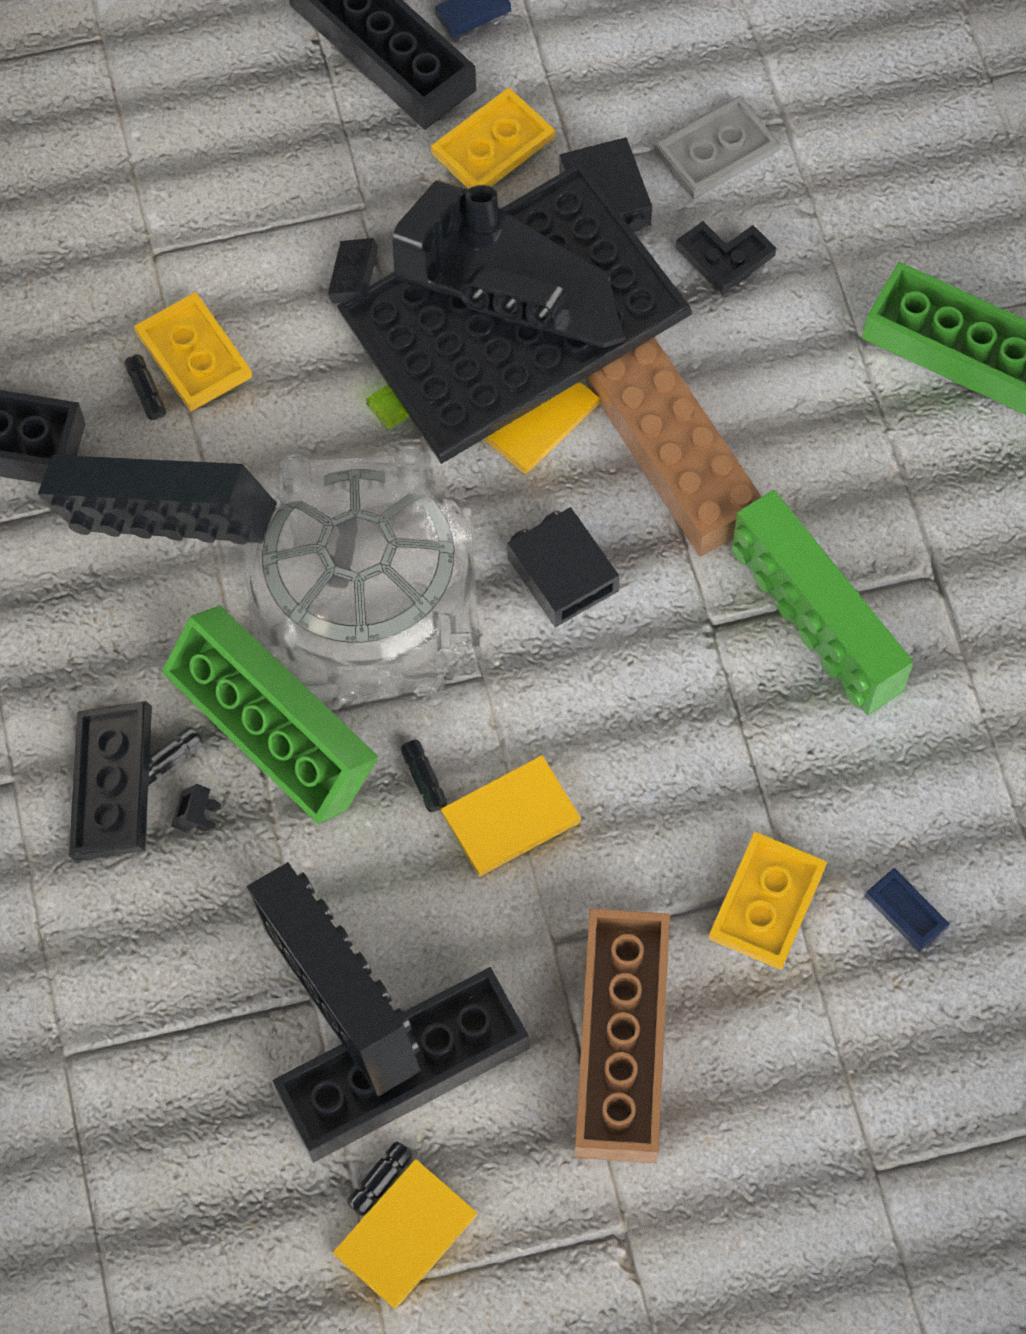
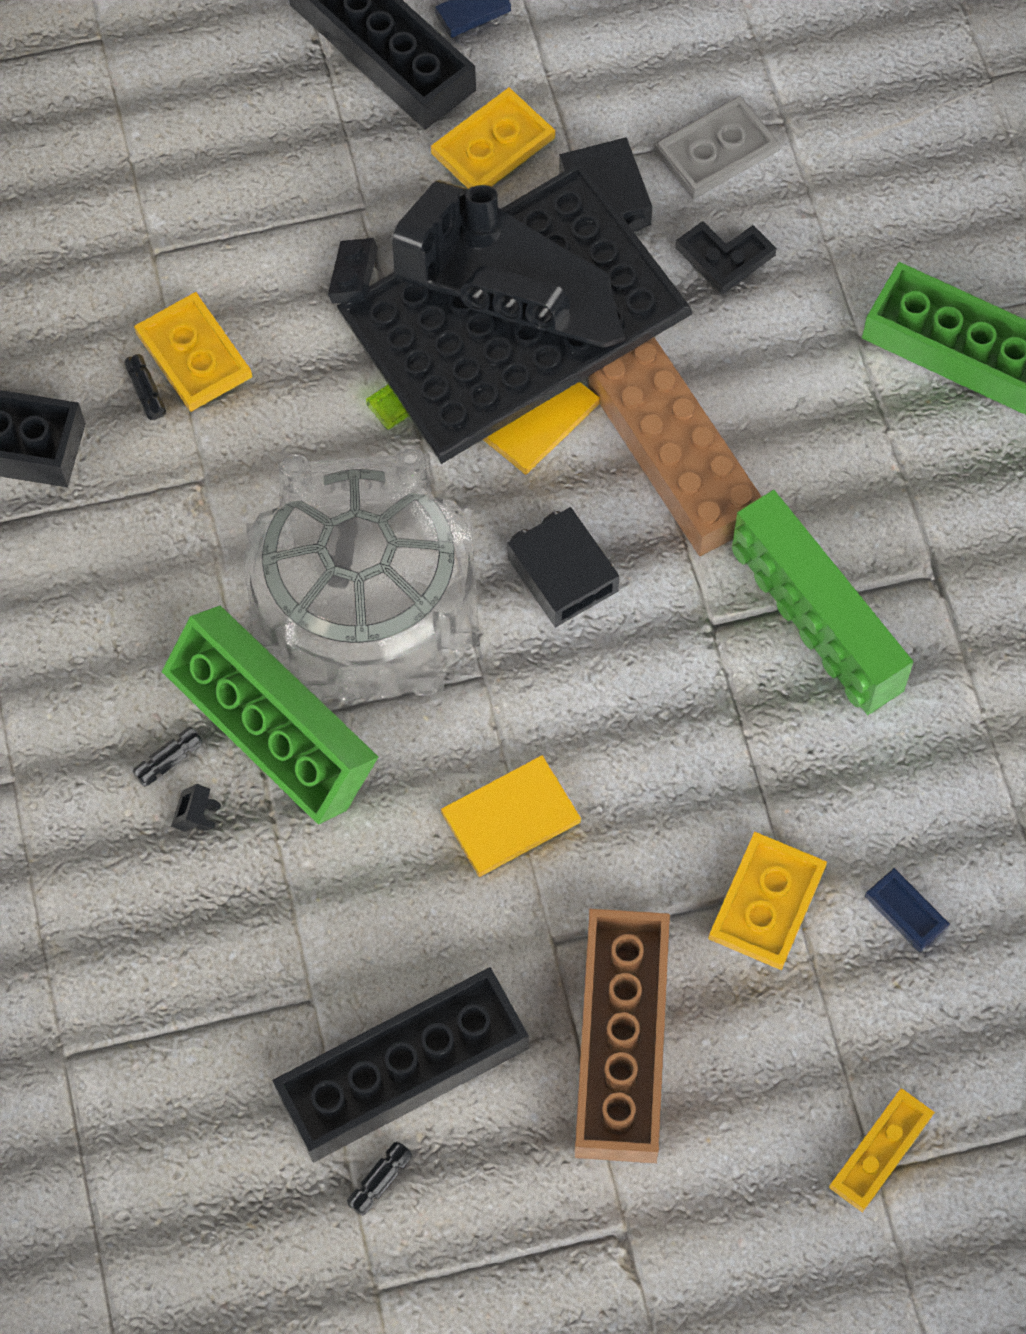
(110, 781): black tile -> none
(158, 498): black brick -> none
(336, 978): black brick -> none
(405, 1234): yellow tile -> none
(423, 775): black axle -> none
(881, 1150): none -> yellow plate

